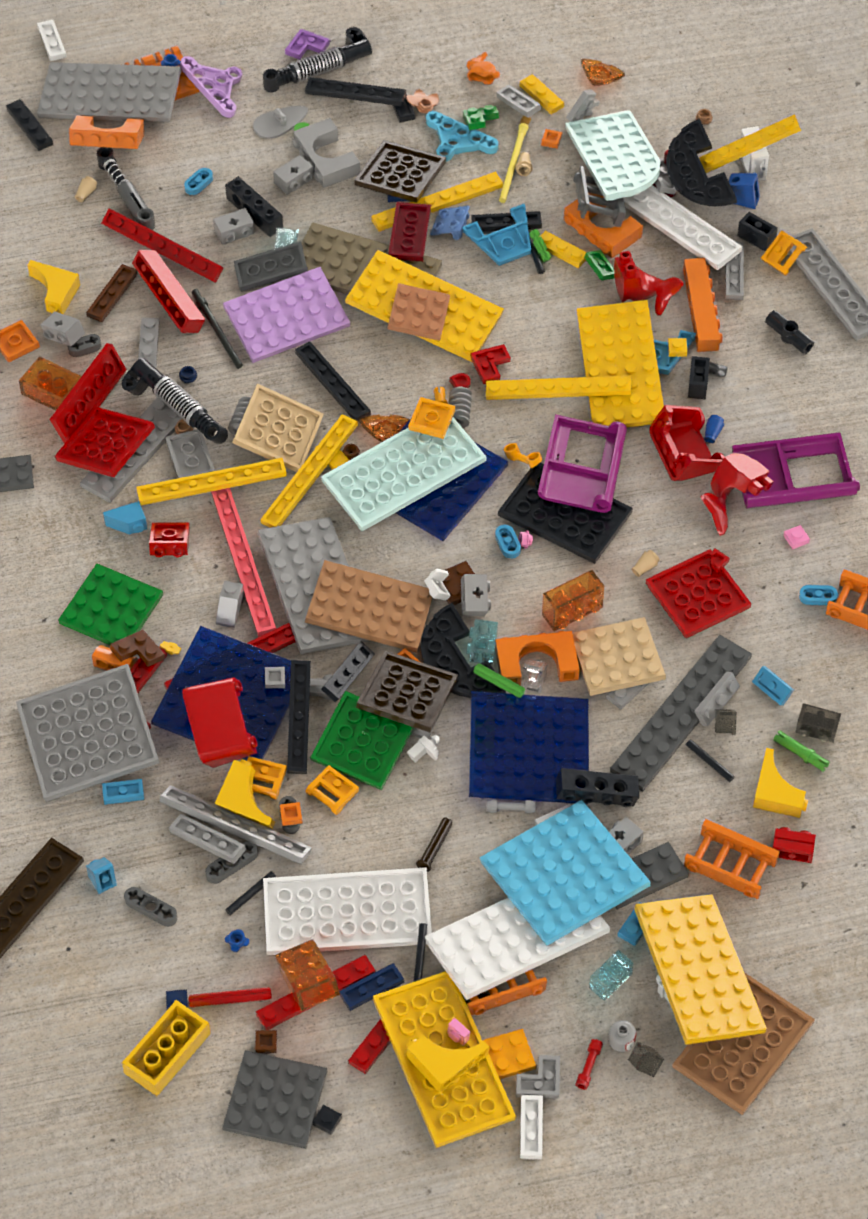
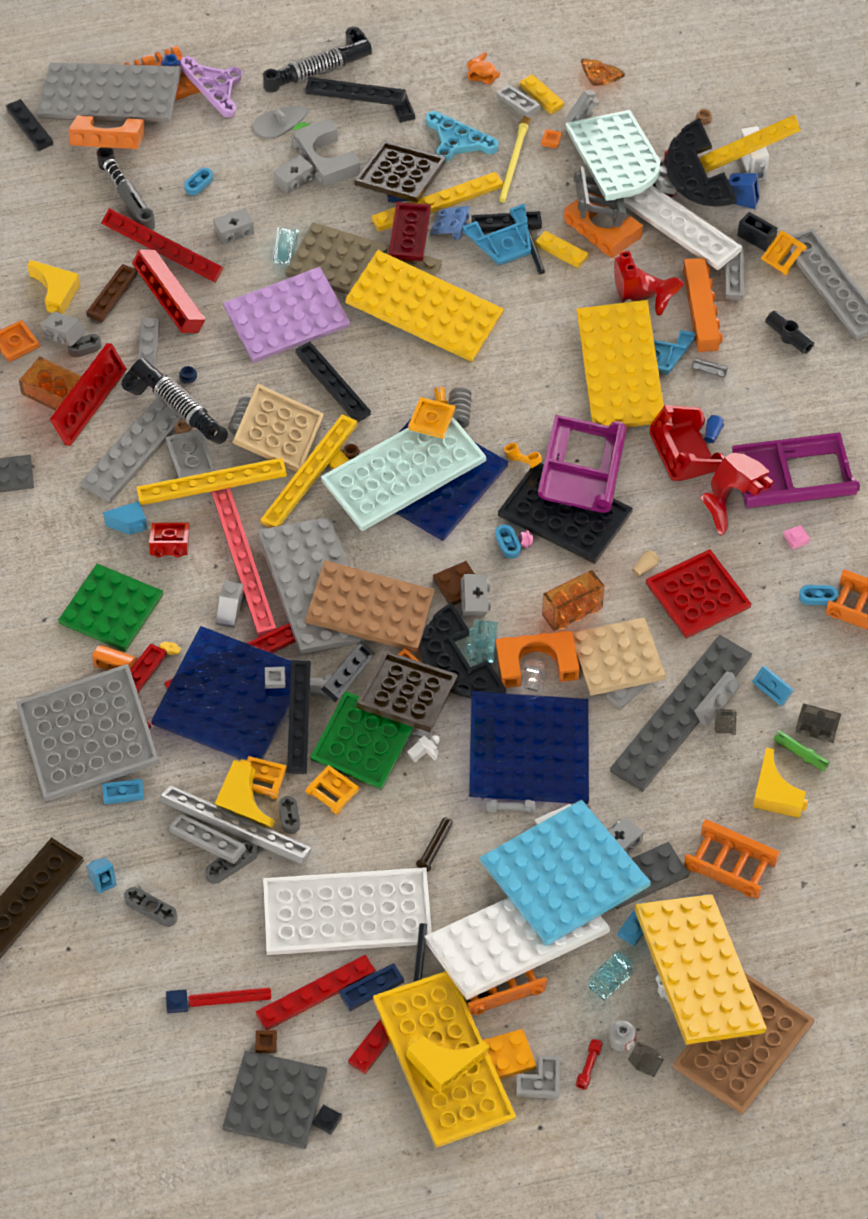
(51, 40): white plate -> none
(85, 188): tan cone -> none
(105, 441): red plate -> none
(140, 645): reddish brown plate -> none
(166, 1048): yellow brick -> none
(203, 305): pearl dark grey bar -> none
(218, 722): red windscreen -> none
(236, 934): blue plate -> none
(248, 894): black bar -> none
(260, 210): black brick -> none
(270, 266): dark grey plate -> none
(291, 814): orange plate -> none
(306, 40): medium lavender plate -> none
(307, 974): clear orange brick -> none
(384, 426): clear orange brick -> none
(419, 312): nougat plate -> none
(422, 101): nougat plate -> none
(436, 586): white bracket -> none
(458, 1032): bright pink plate -> none
(460, 380): red tile -> none
(476, 117): green plate -> none
(487, 360): red plate -> none
(499, 680): bright green axle -> none
(524, 164): tan cone -> none
(531, 1127): white plate -> none
(540, 245): bright green axle -> none
(558, 387): yellow plate -> none
(588, 781): black brick -> none
(600, 265): green plate -> none
(677, 347): yellow plate -> none
(698, 377): black brick -> none
(709, 760): black bar -> none
(718, 560): red tile -> none
(794, 844): red brick -> none

